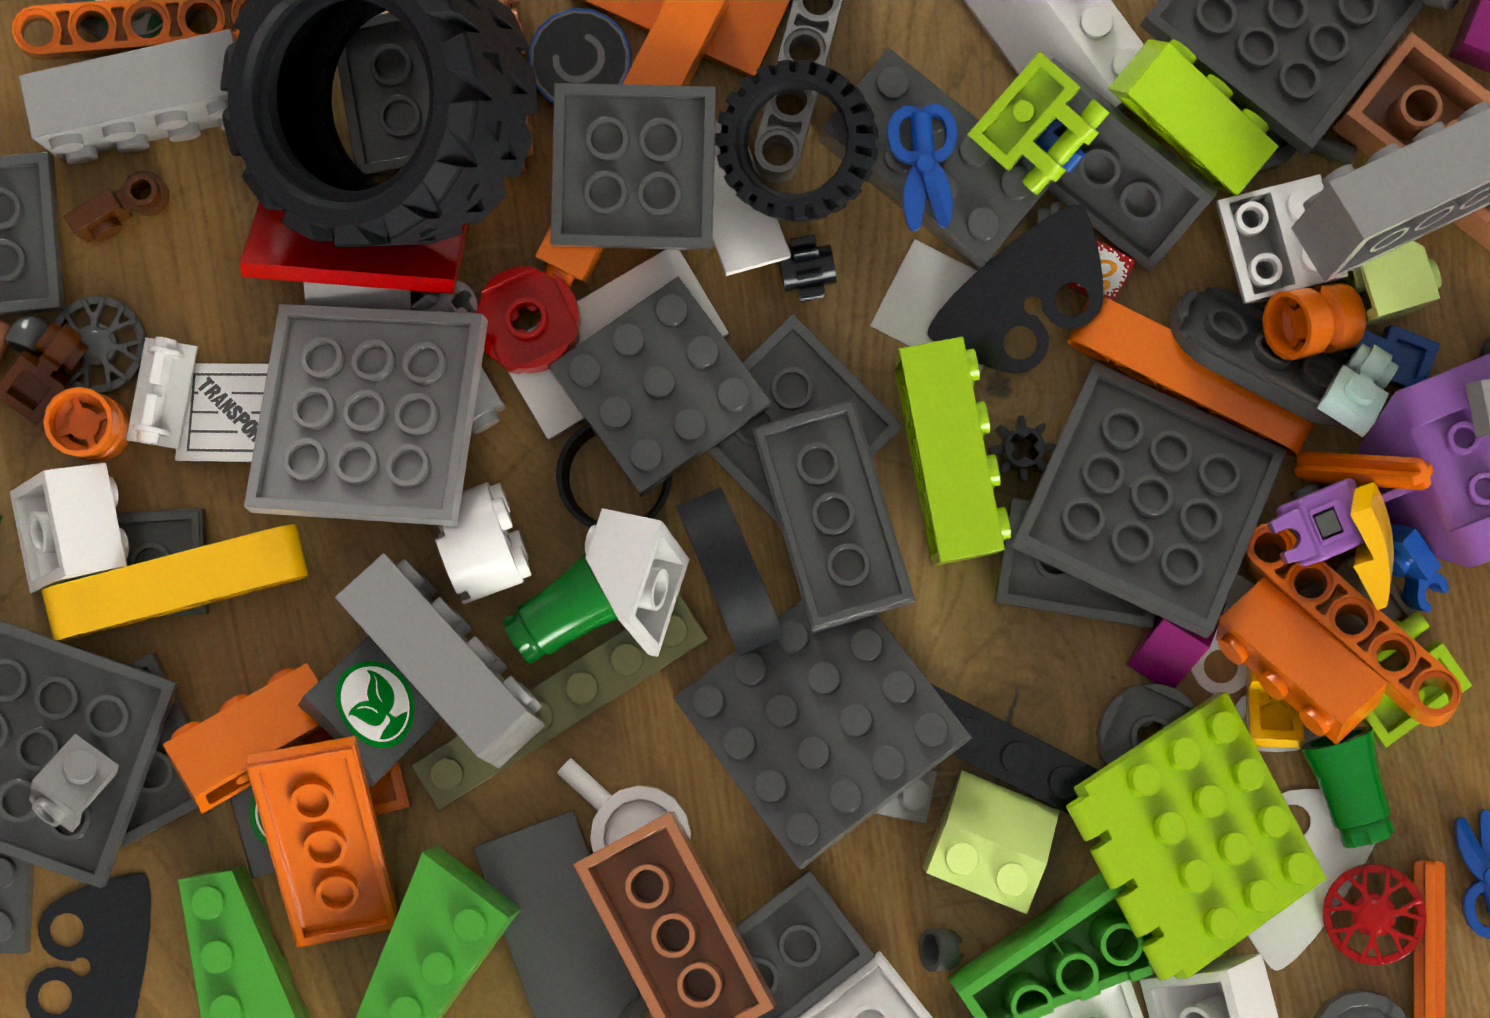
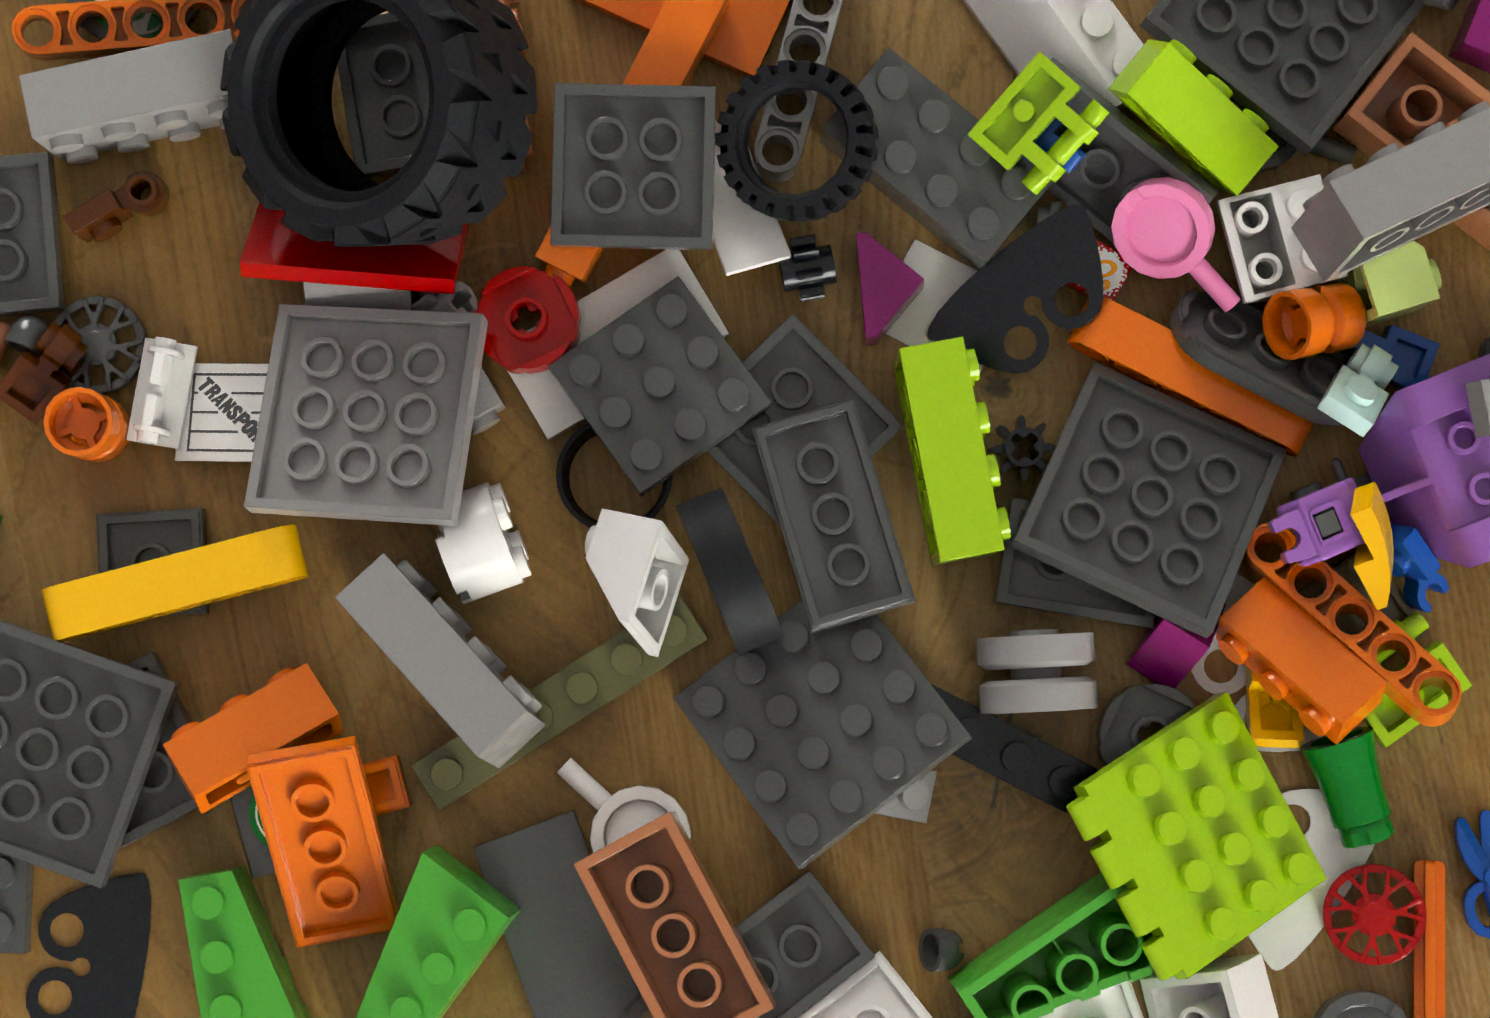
(68, 525): white slope -> none
(70, 783): light grey bracket -> none
(373, 702): slope -> none
(559, 613): green plant -> none
(578, 49): black tile -> none
(885, 286): none -> magenta slope
(926, 174): blue piece -> none
(992, 842): yellowish green slope -> none
(1036, 672): none -> light grey wheel
(1166, 232): none -> bright pink piece
(1363, 469): orange axle -> none

